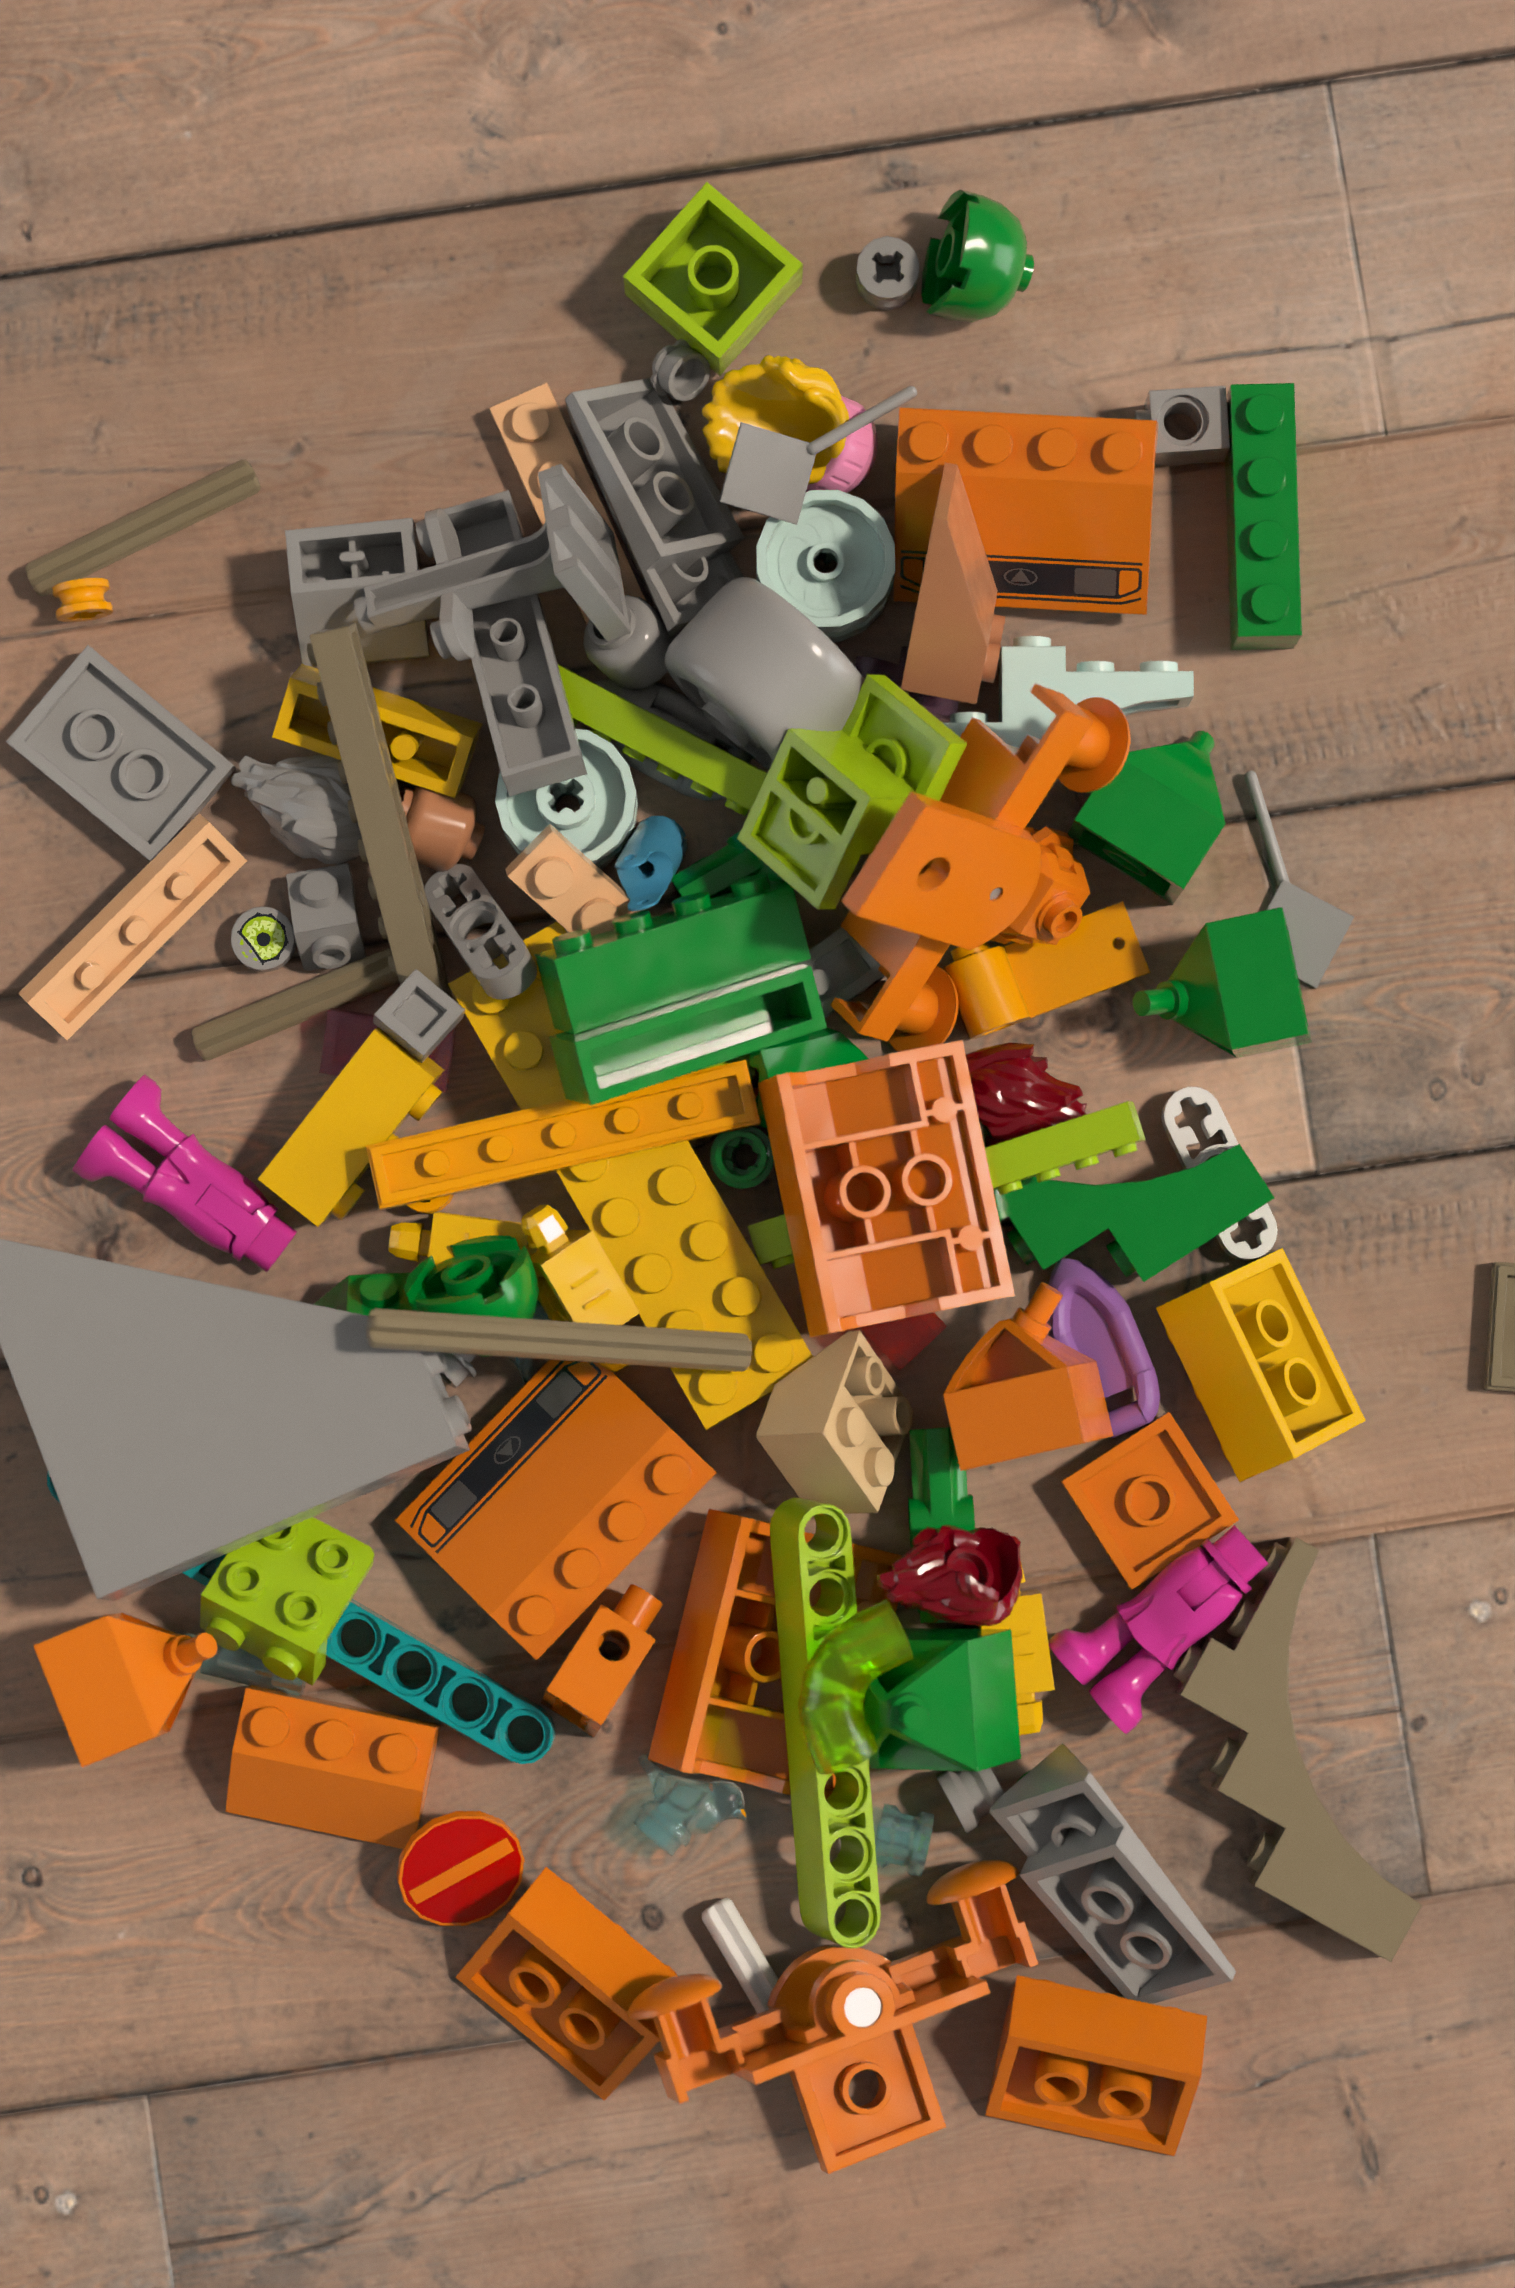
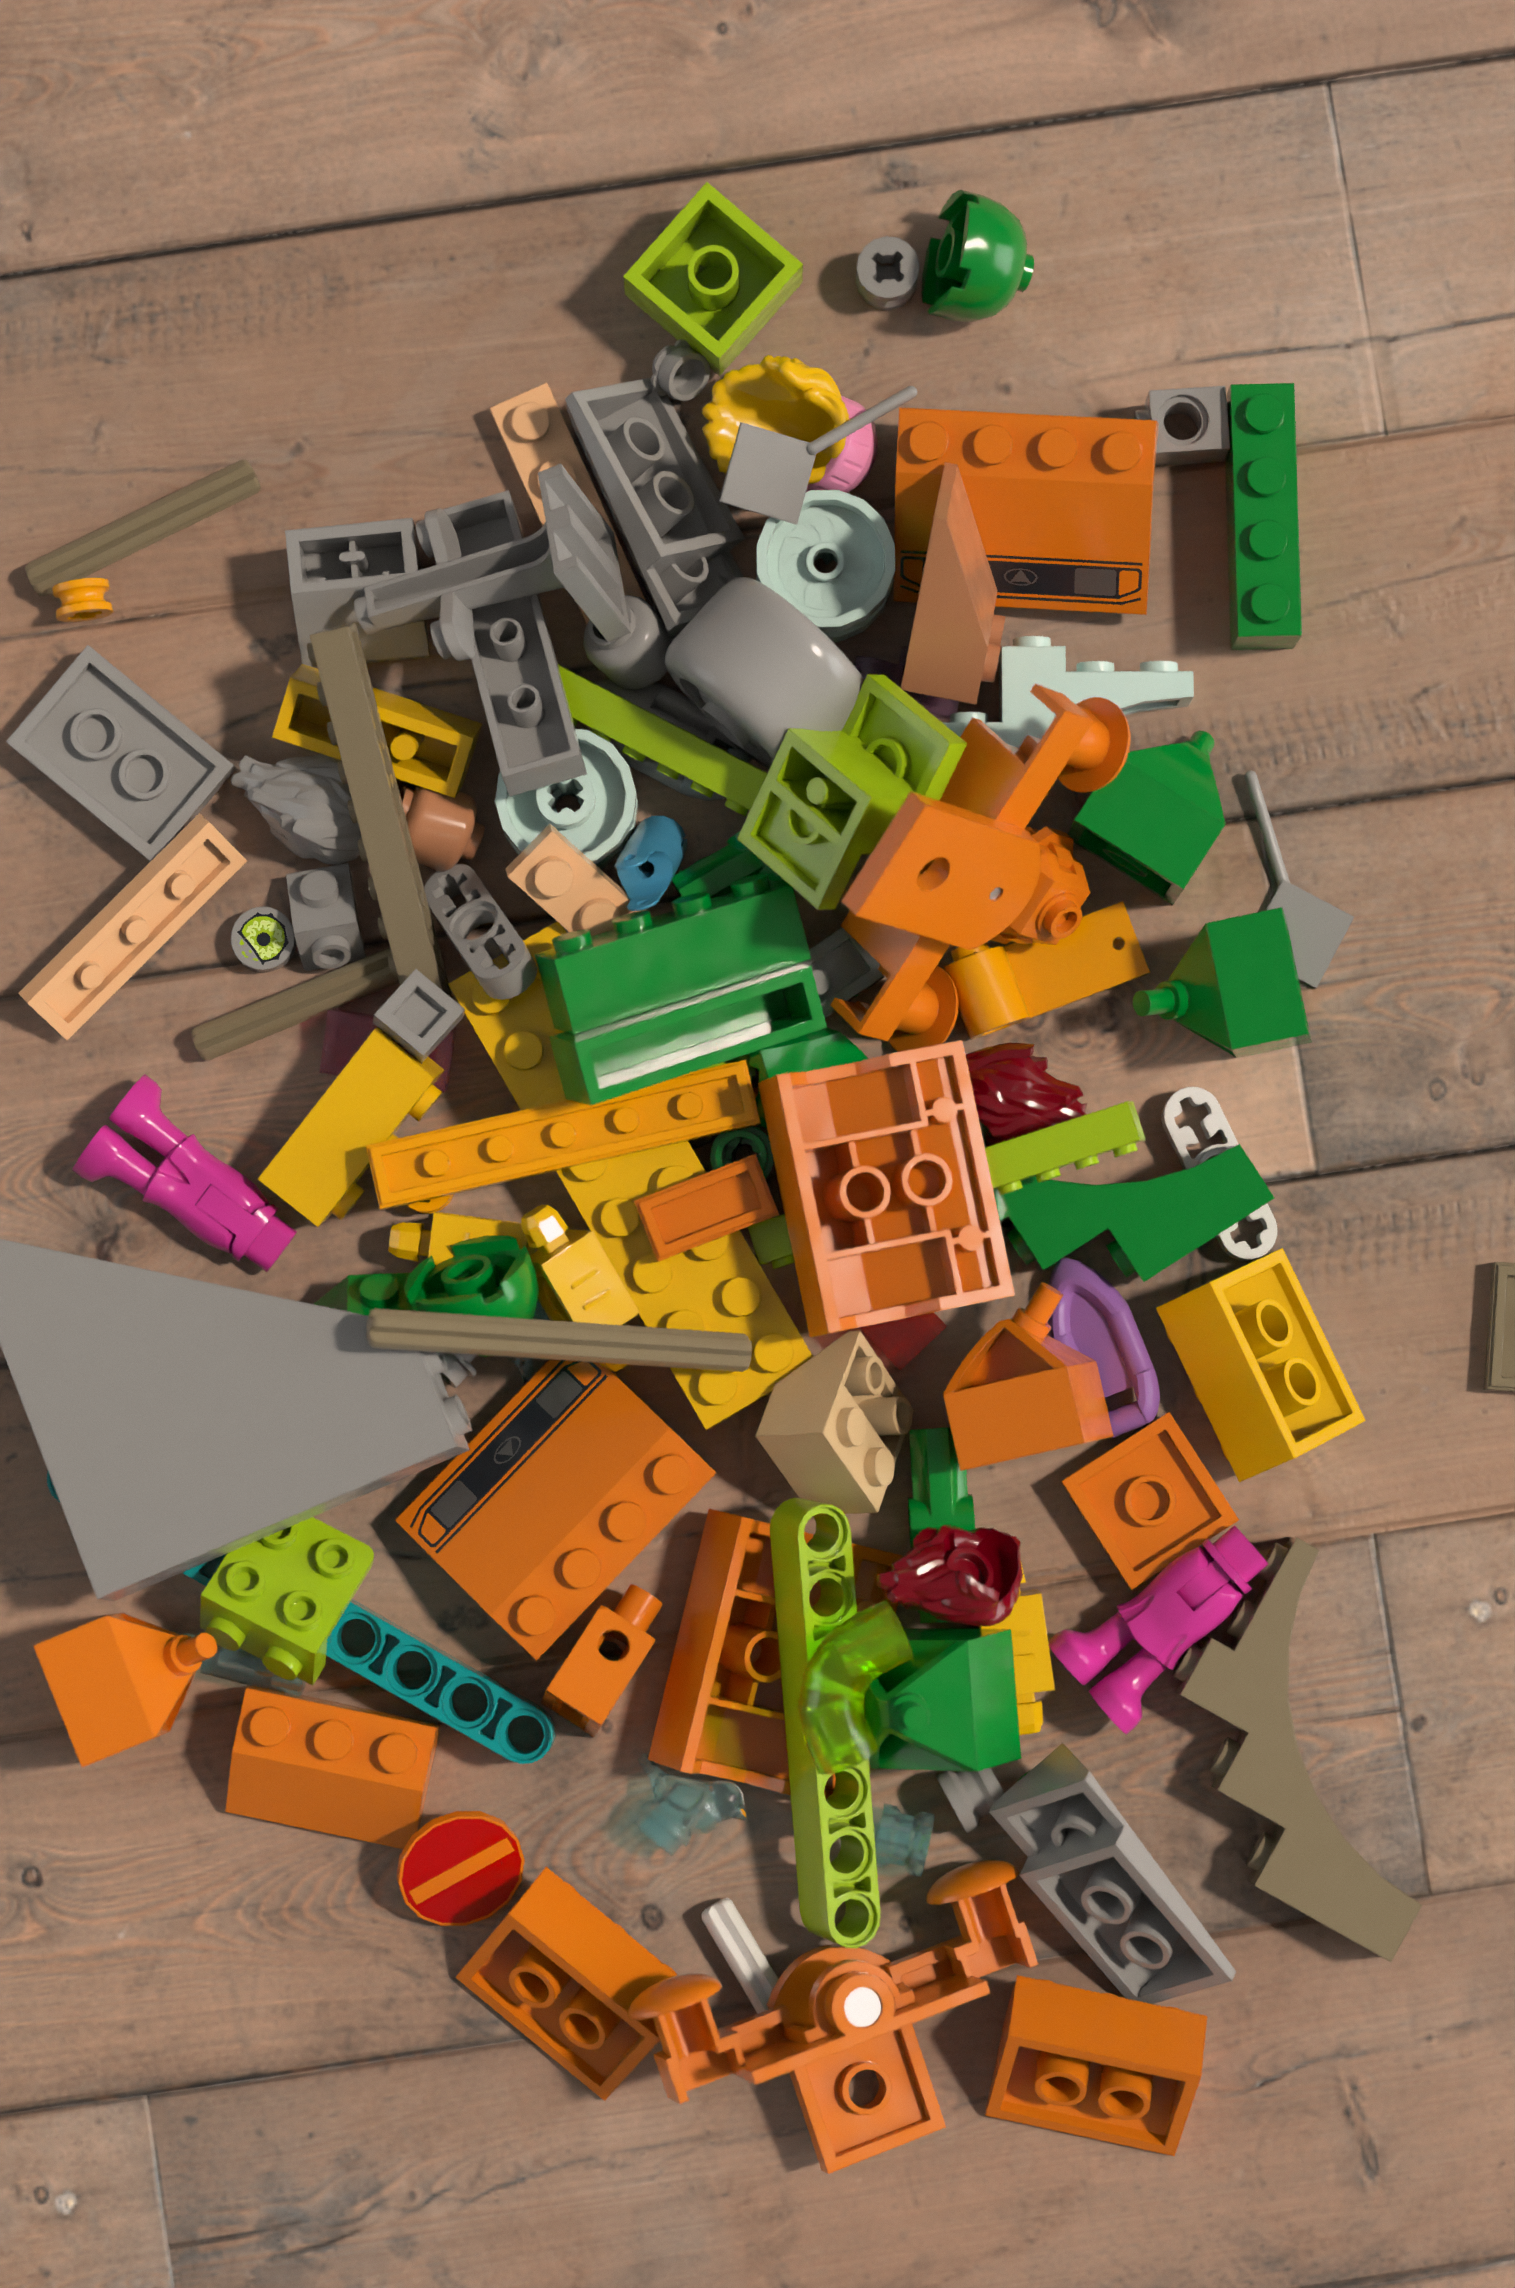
(706, 1208): none -> orange tile

